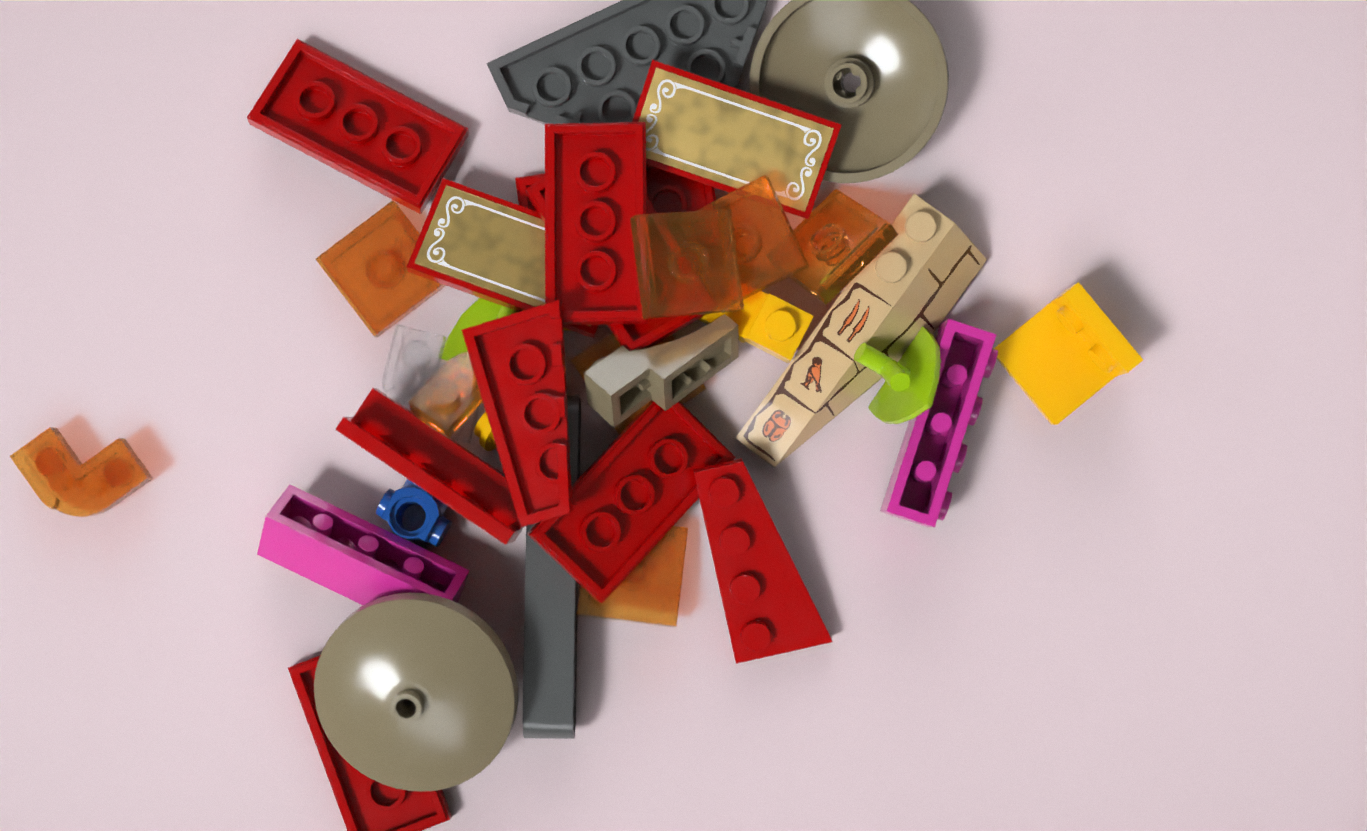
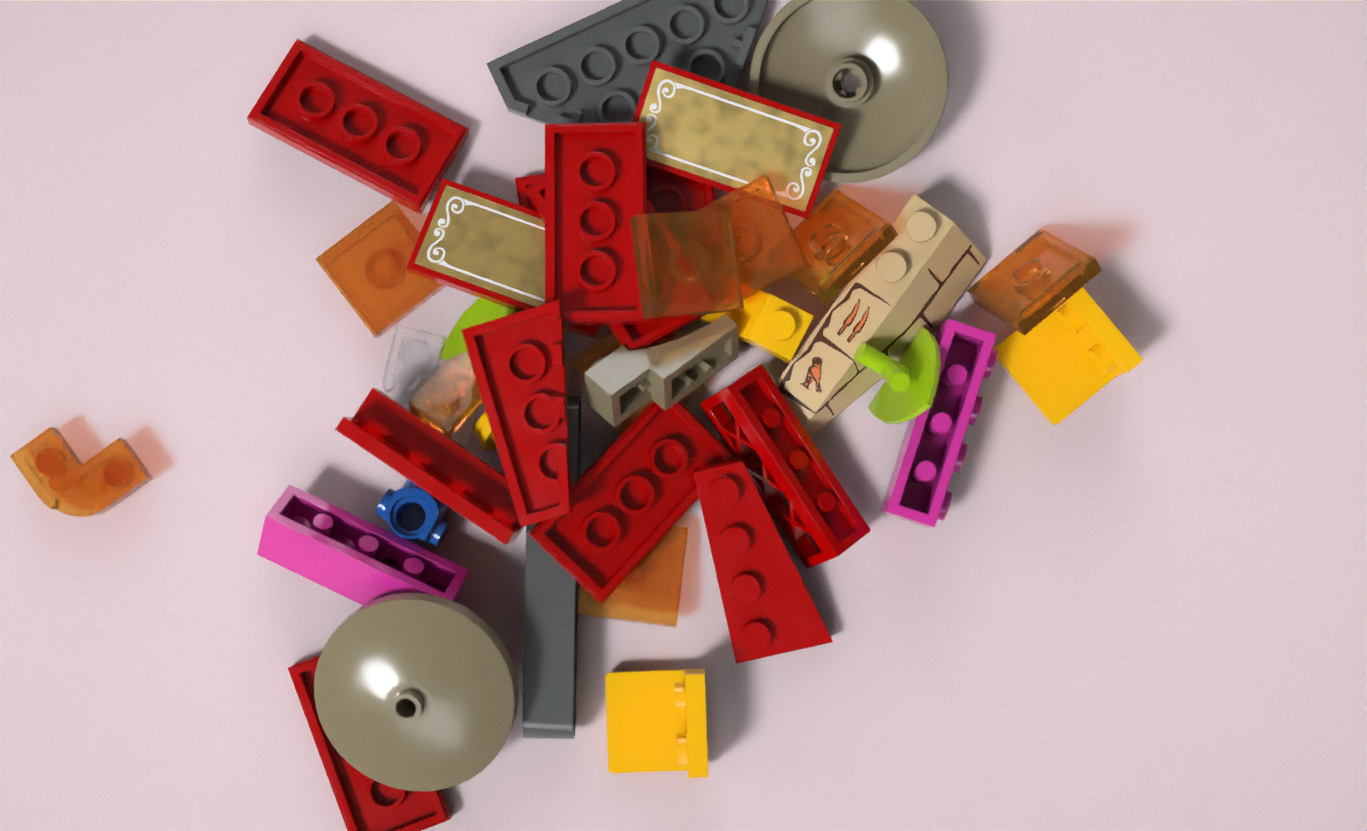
(657, 721): none -> yellow bracket
(788, 465): none -> red fence
(1034, 281): none -> clear orange plate

